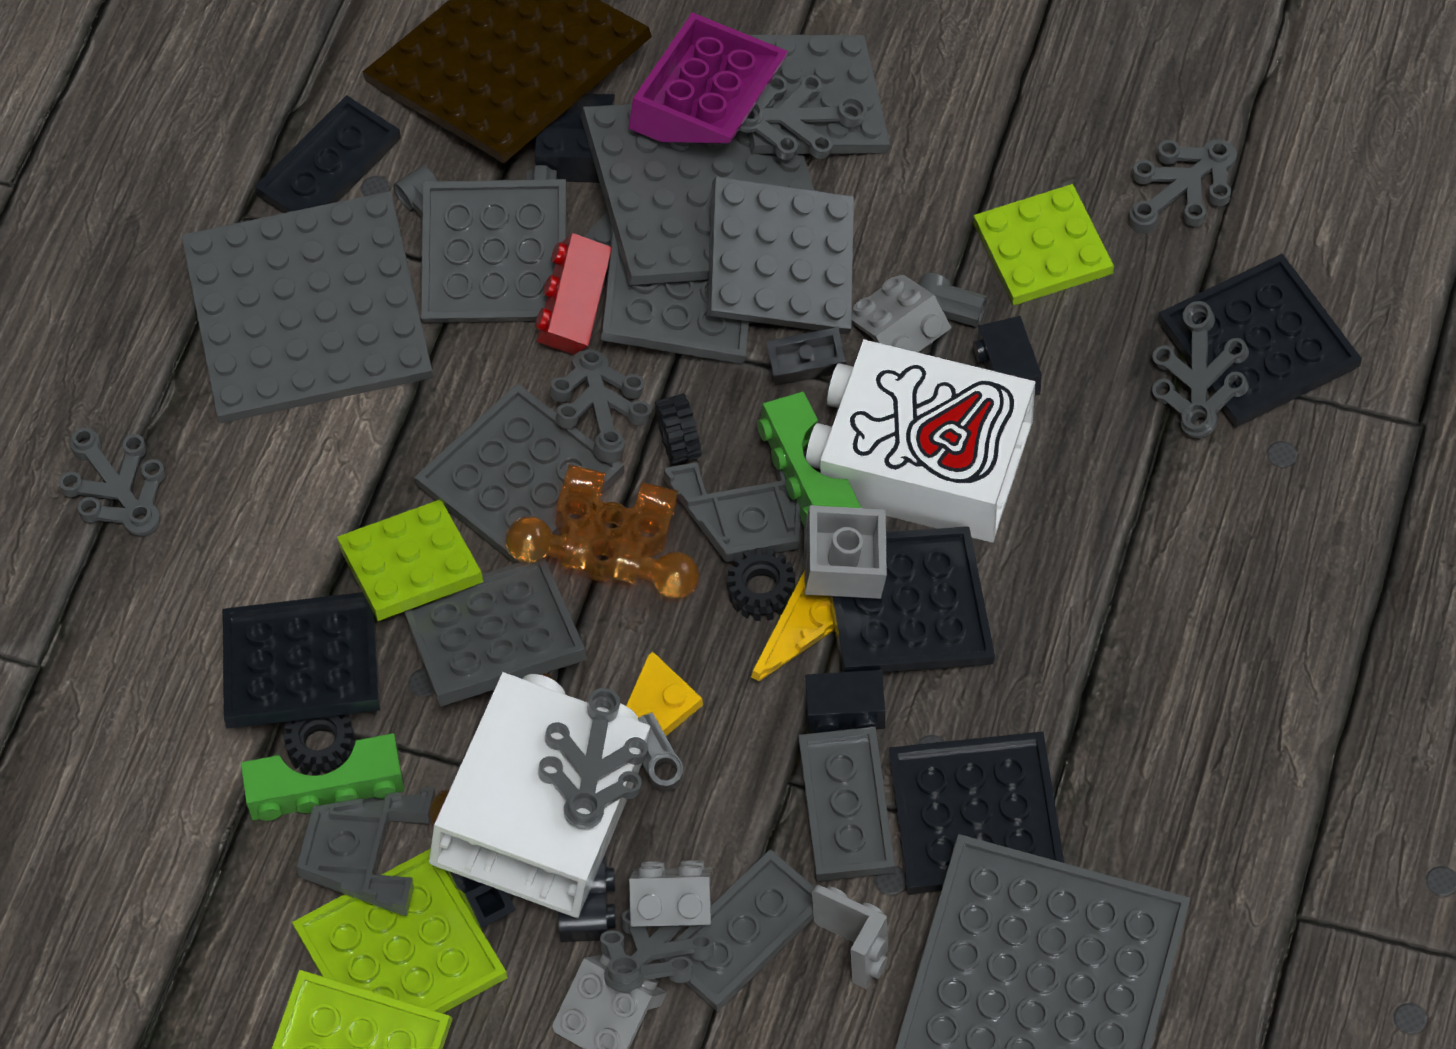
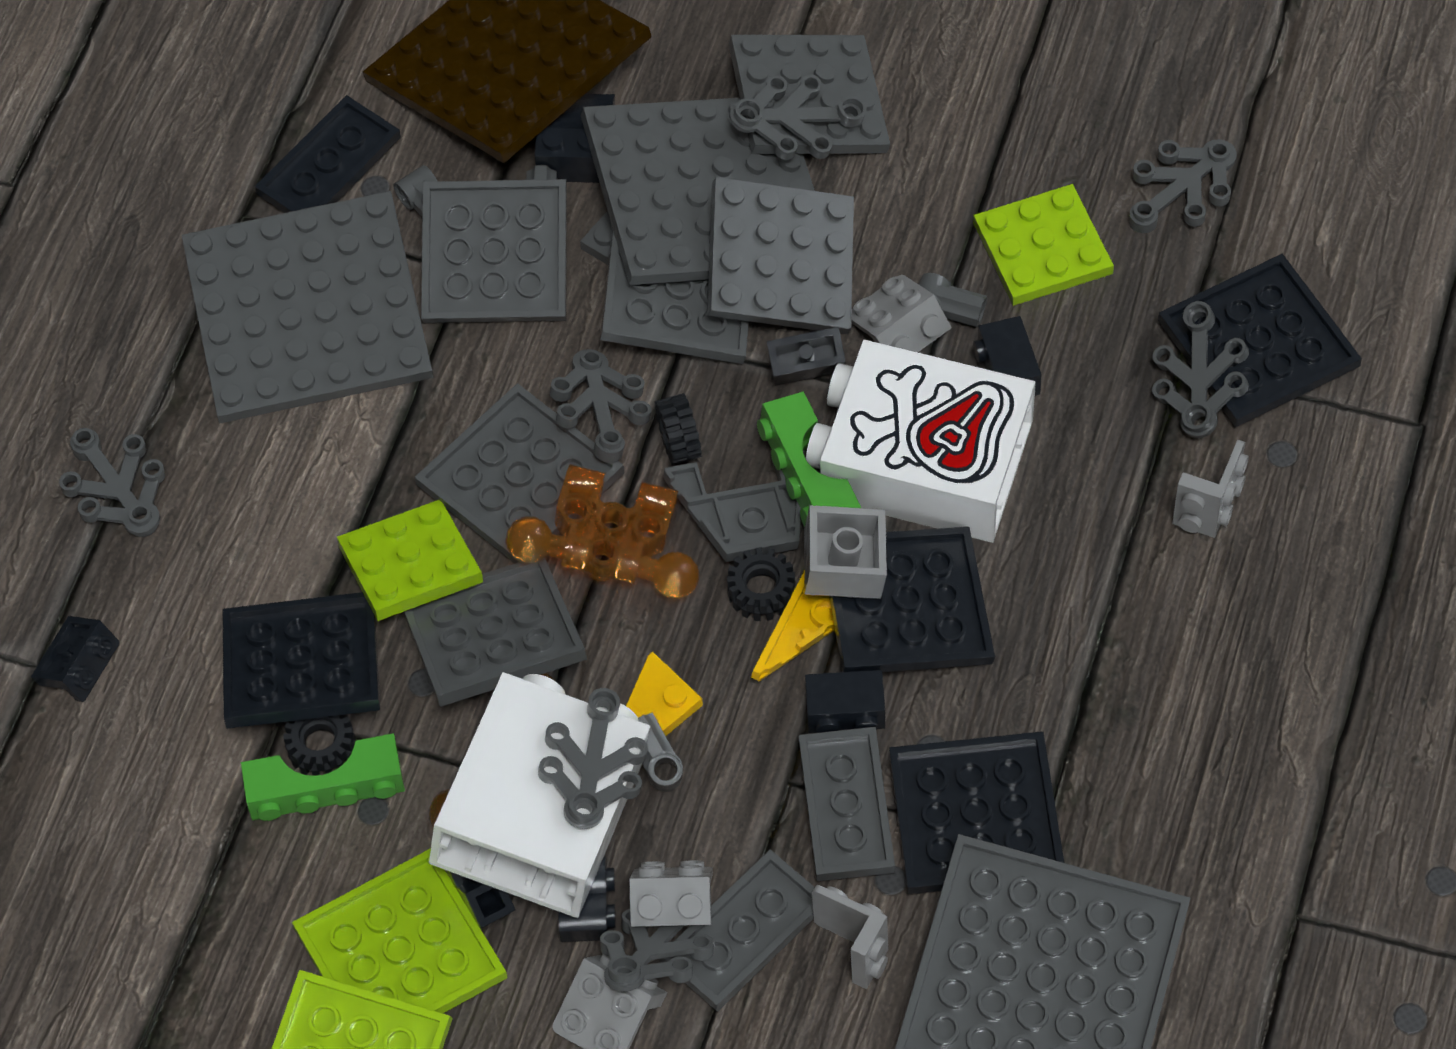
(76, 657): none -> black bracket
(347, 843): dark grey wing -> none
(572, 293): brick -> none
(704, 84): magenta slope -> none
(1206, 505): none -> light grey bracket

